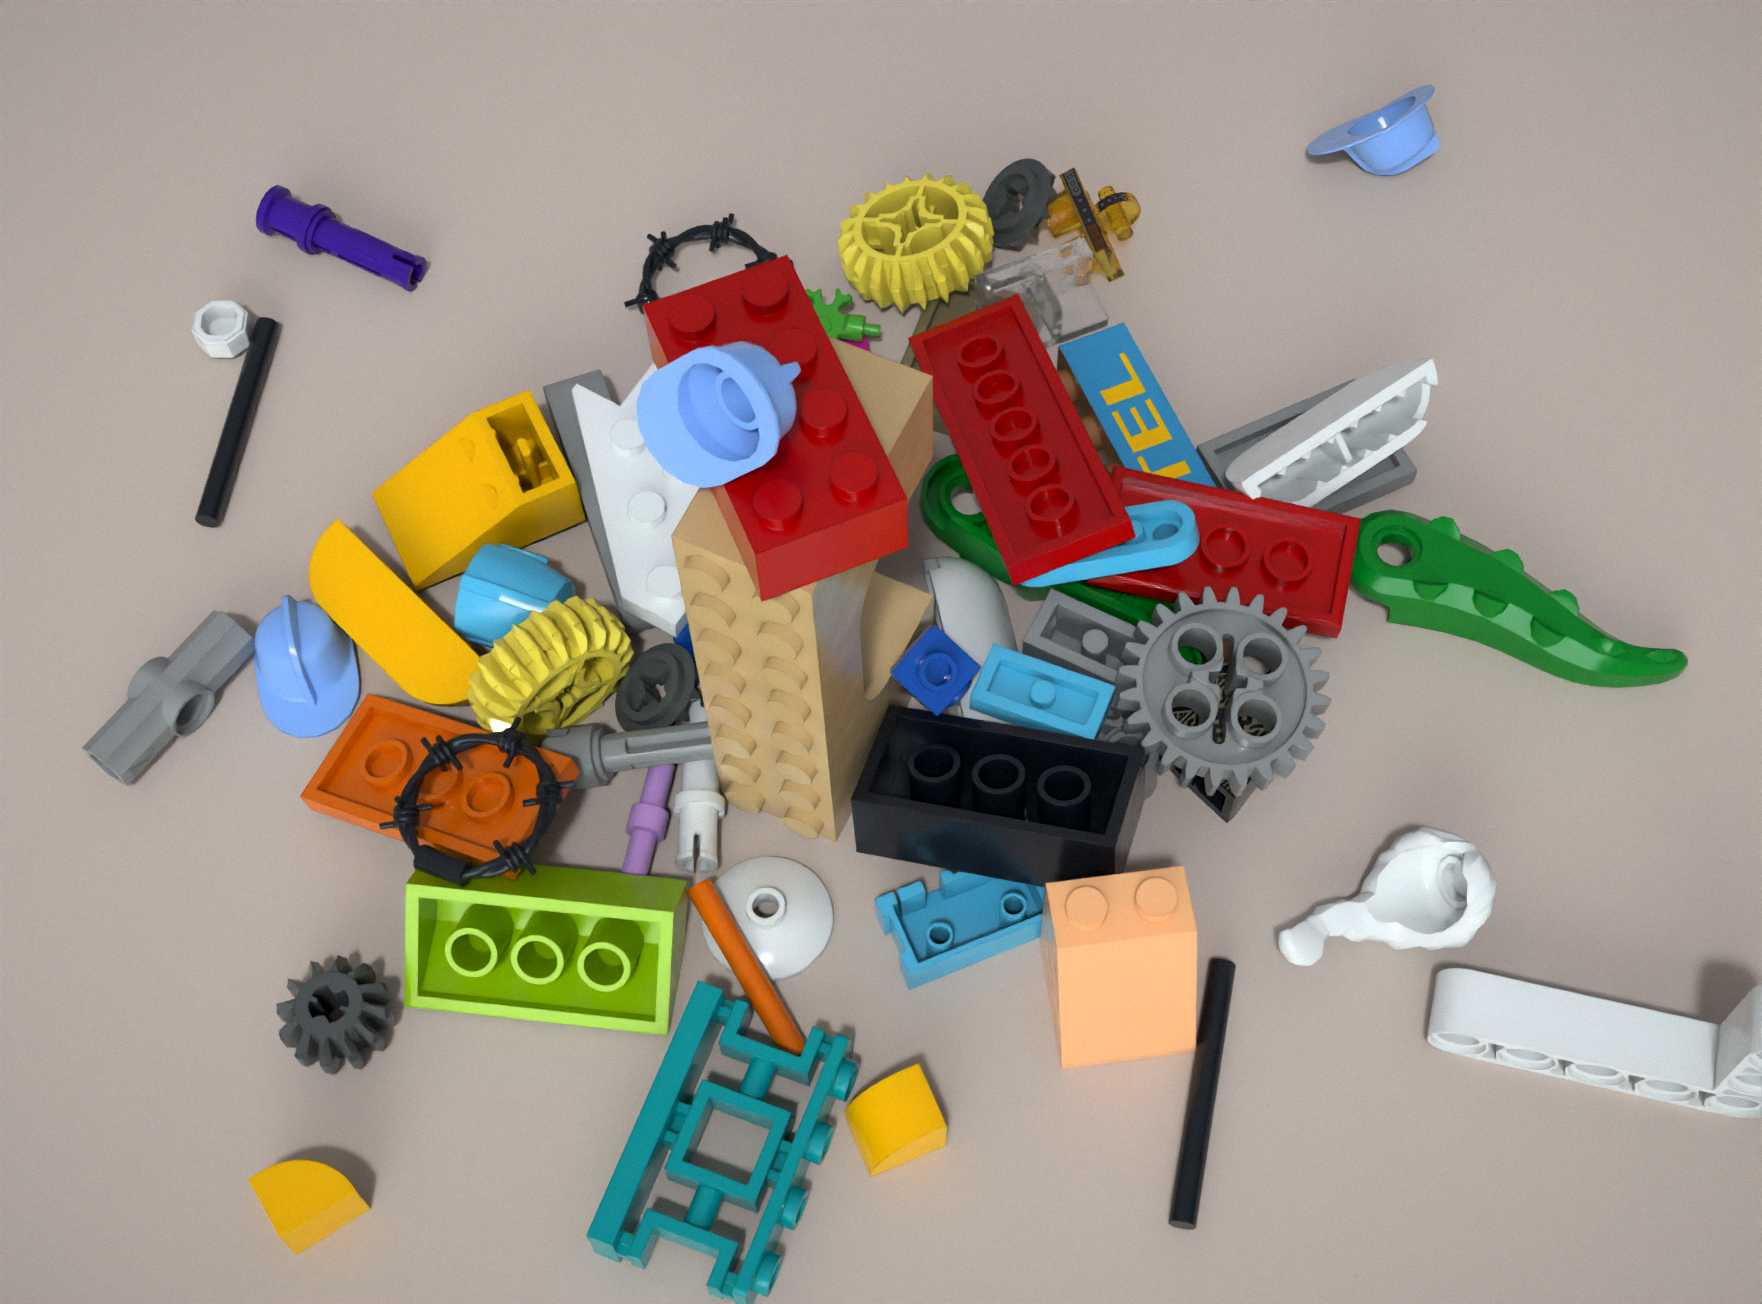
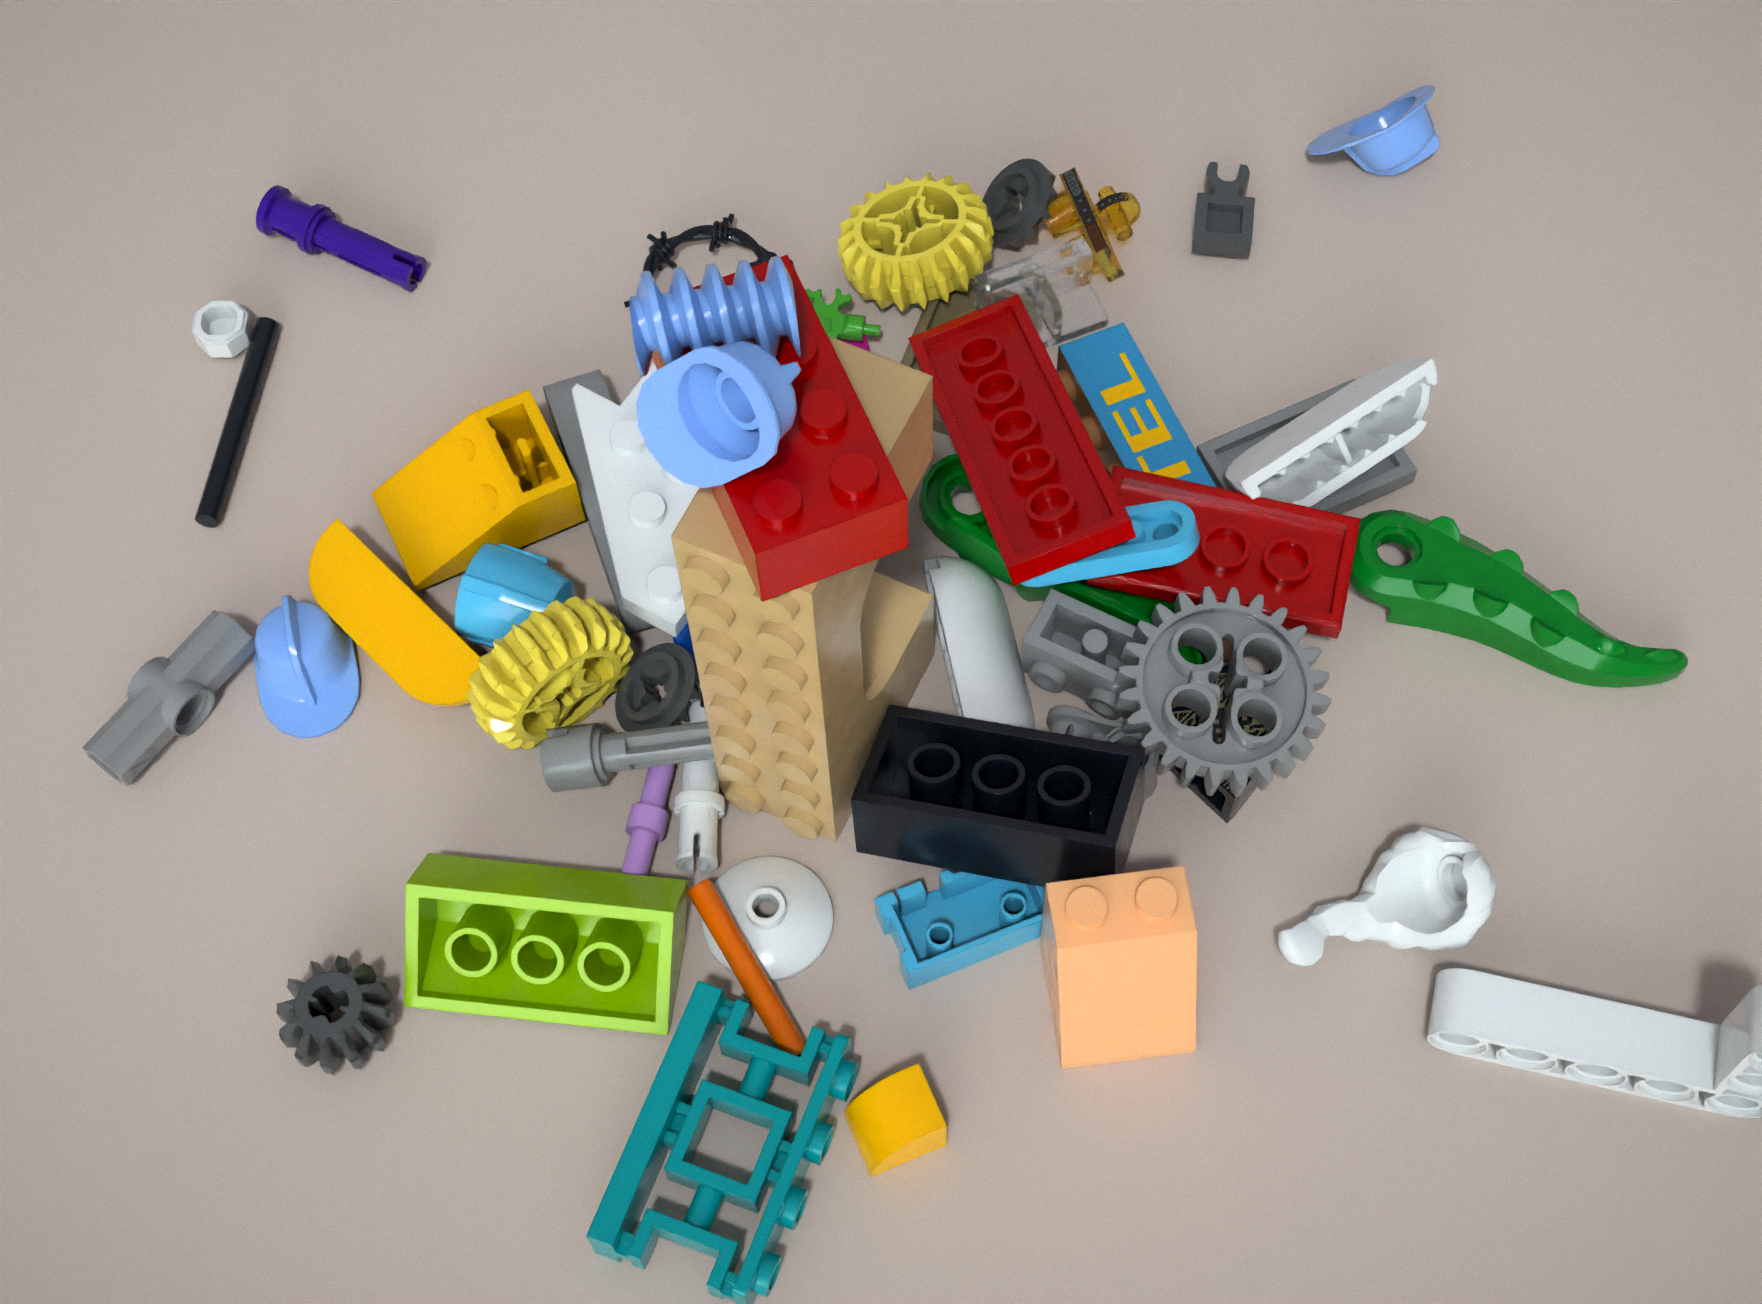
(306, 1201): yellow brick -> none
(451, 867): black piece -> none
(470, 806): orange plate -> none
(713, 313): none -> light blue piece
(935, 670): blue bracket -> none
(1040, 695): medium azure plate -> none
(1202, 1095): black bar -> none
(1224, 215): none -> dark grey plate

